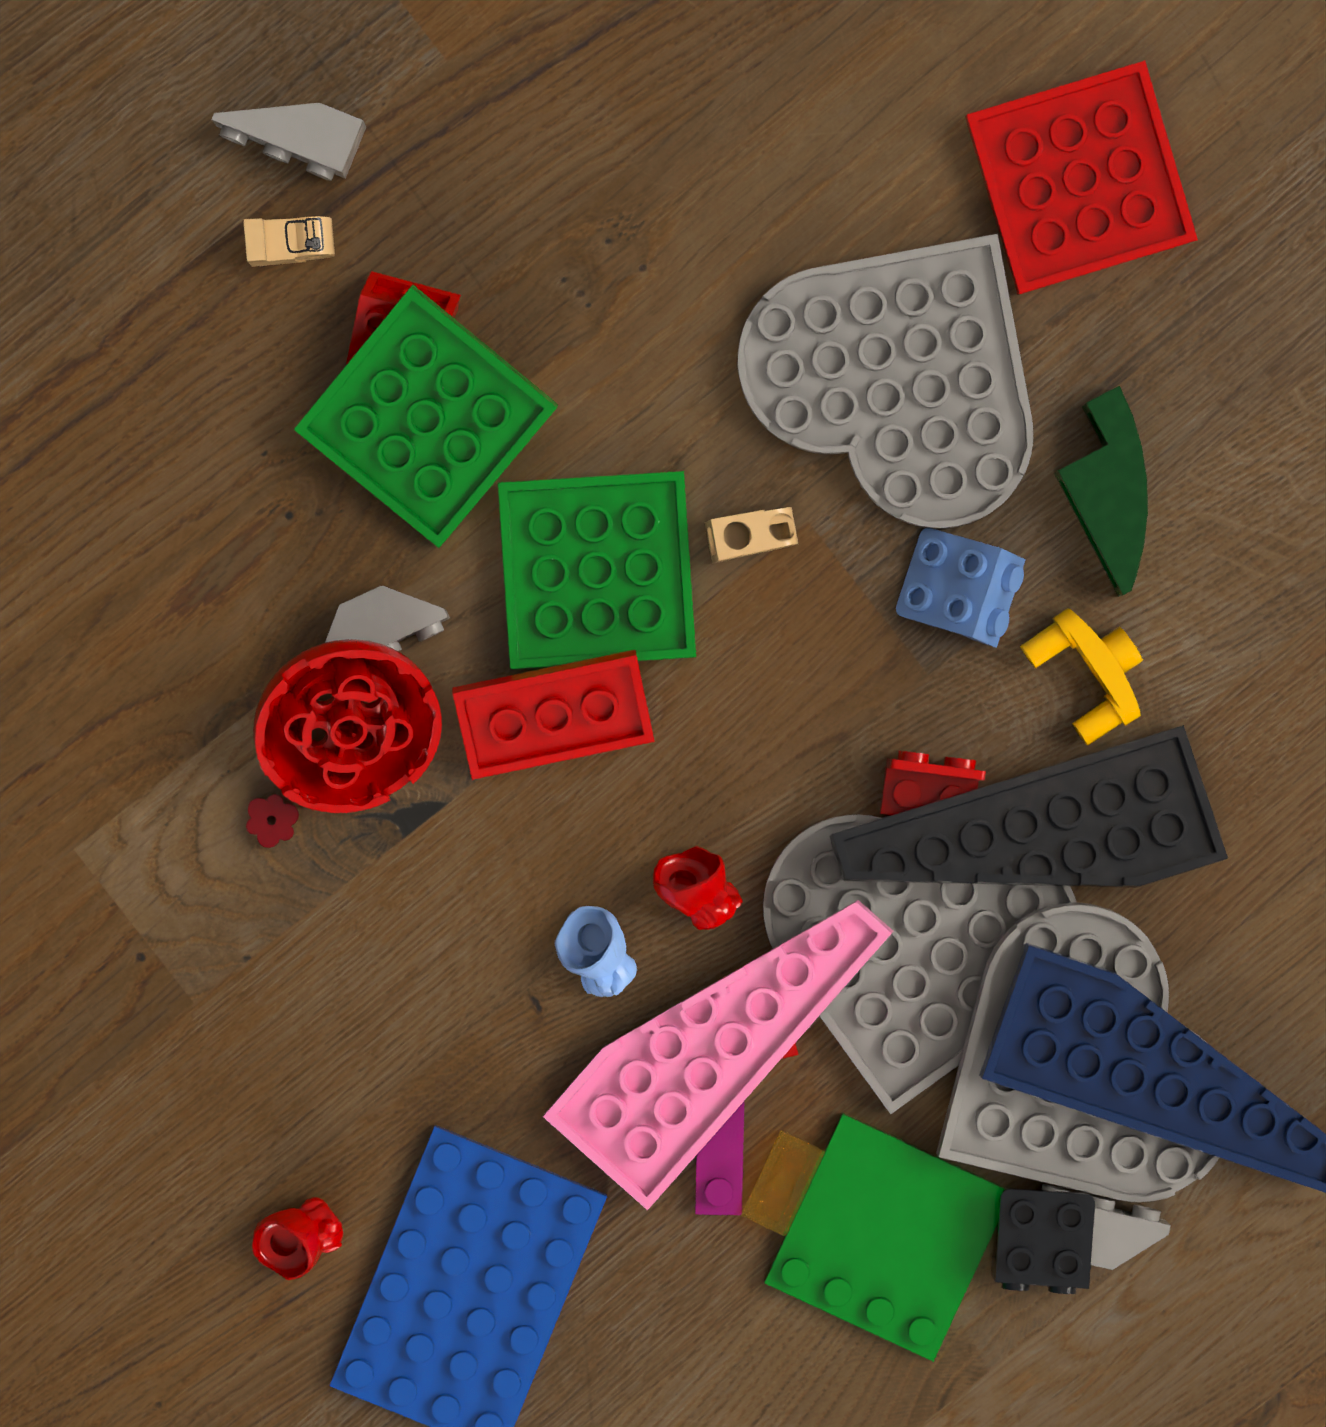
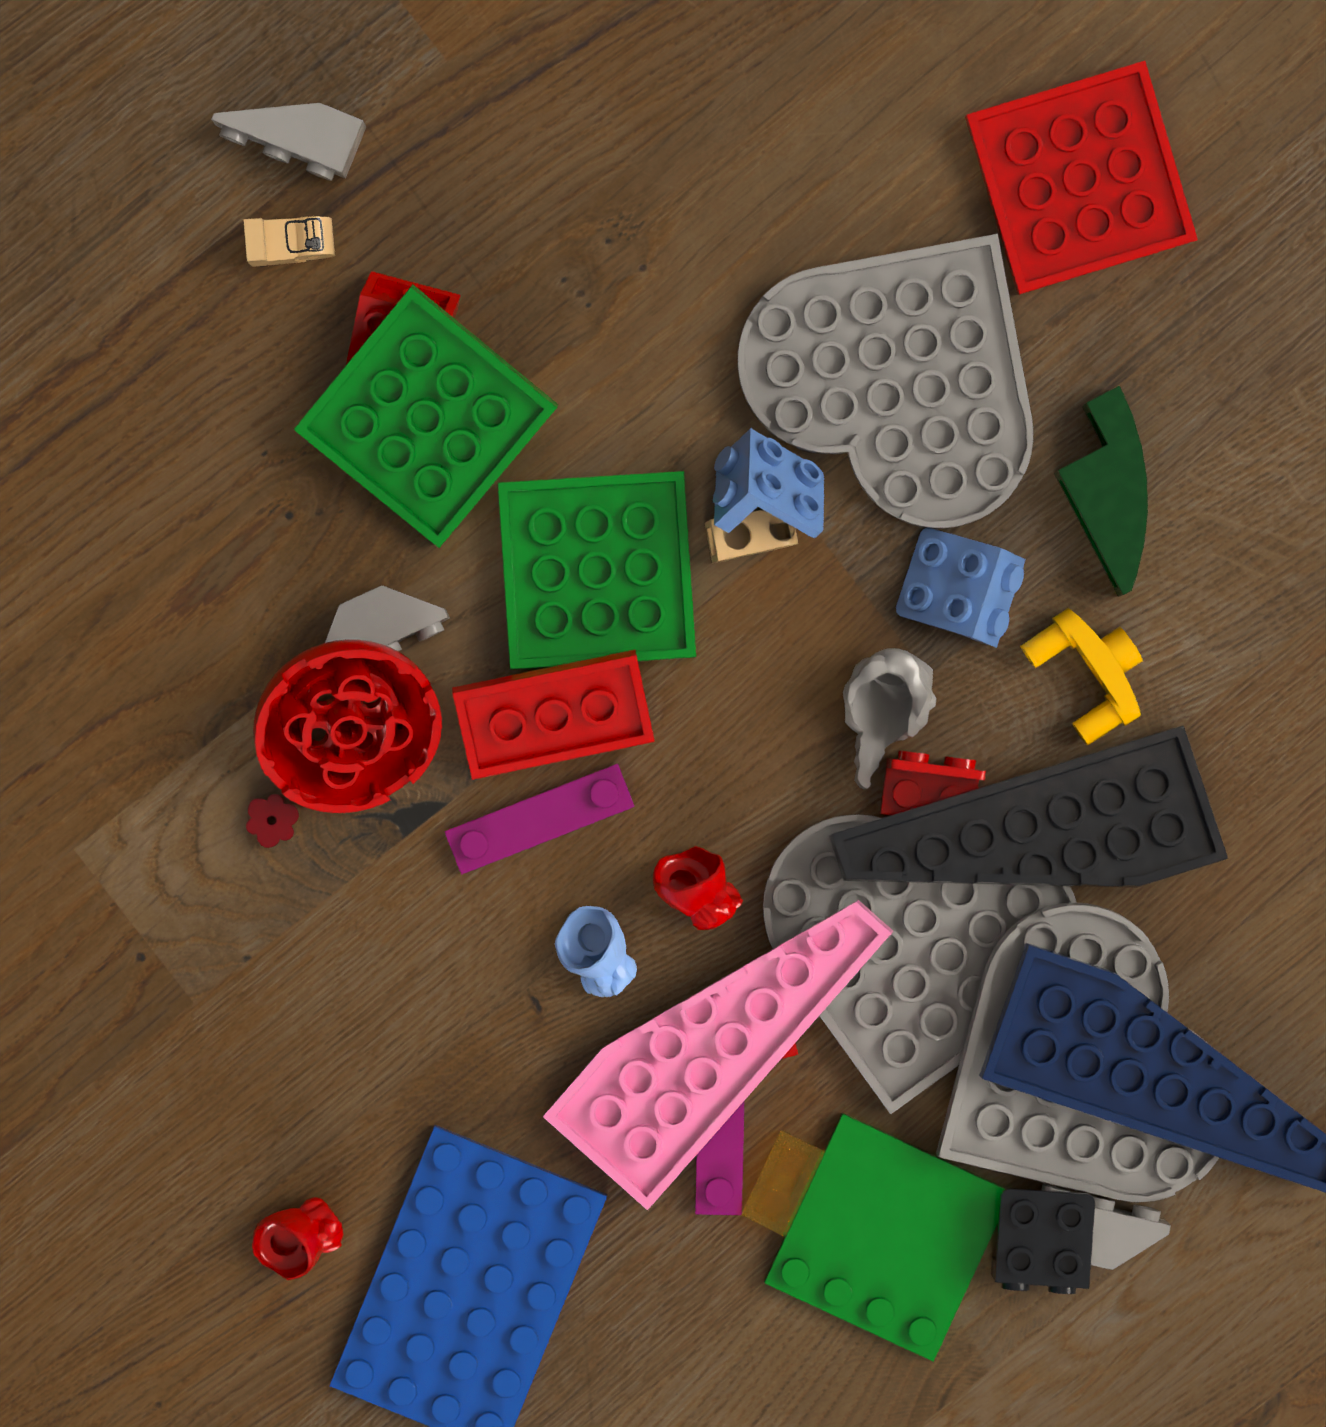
(539, 819): none -> magenta plate
(770, 477): none -> medium blue bracket
(886, 704): none -> light grey hair

